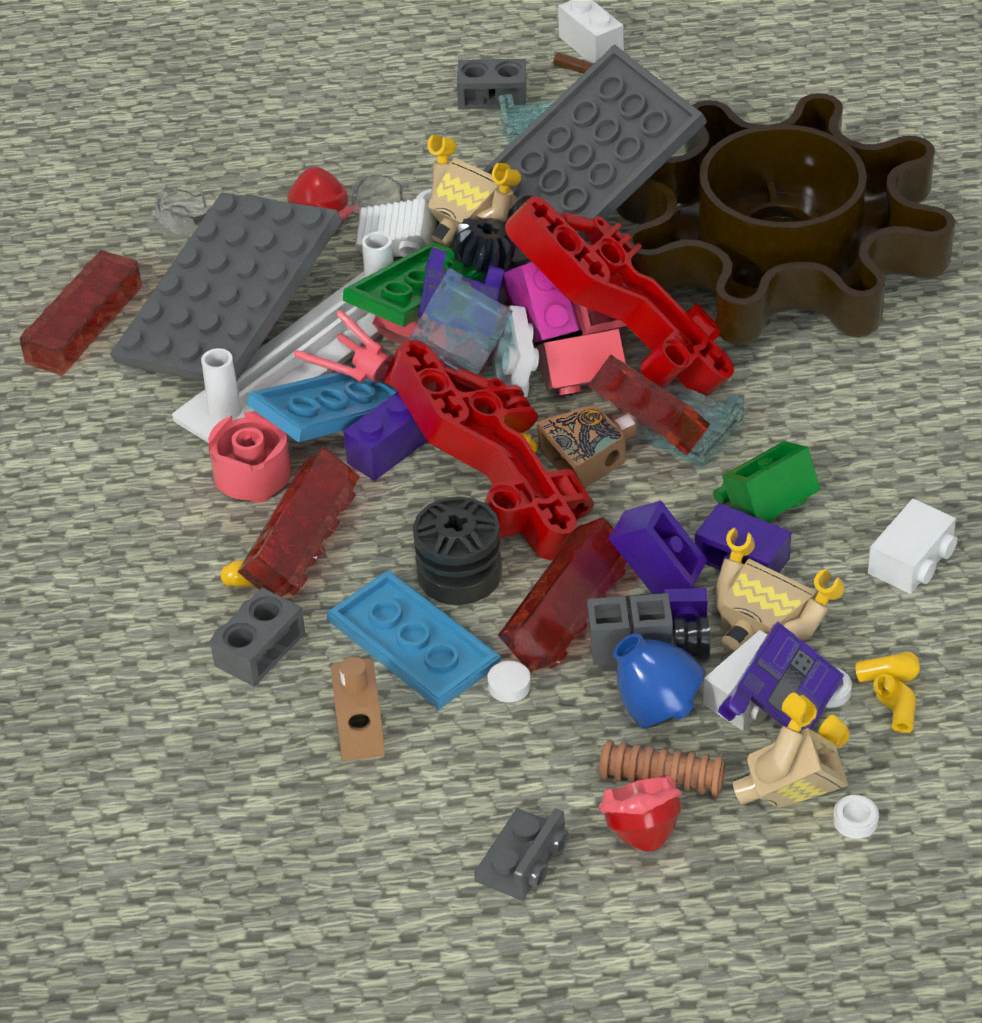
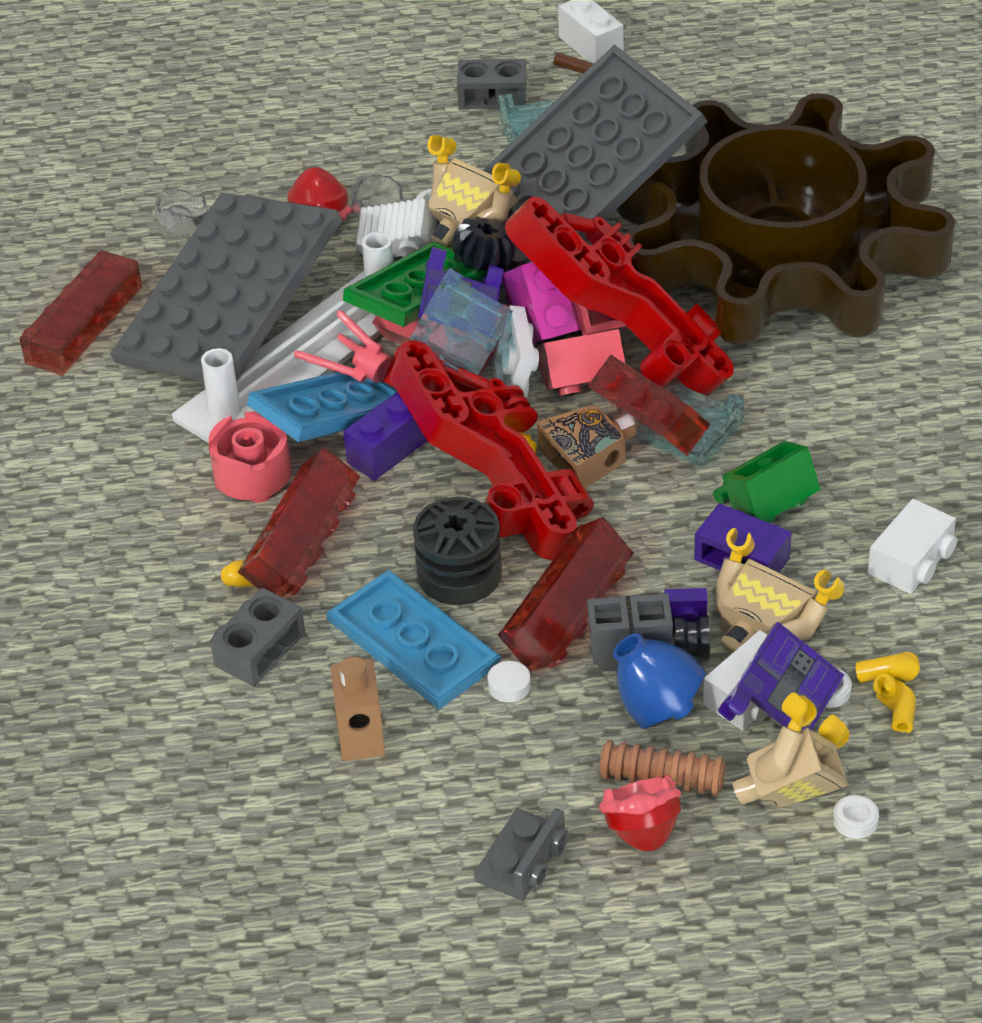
(657, 548): dark purple brick -> none

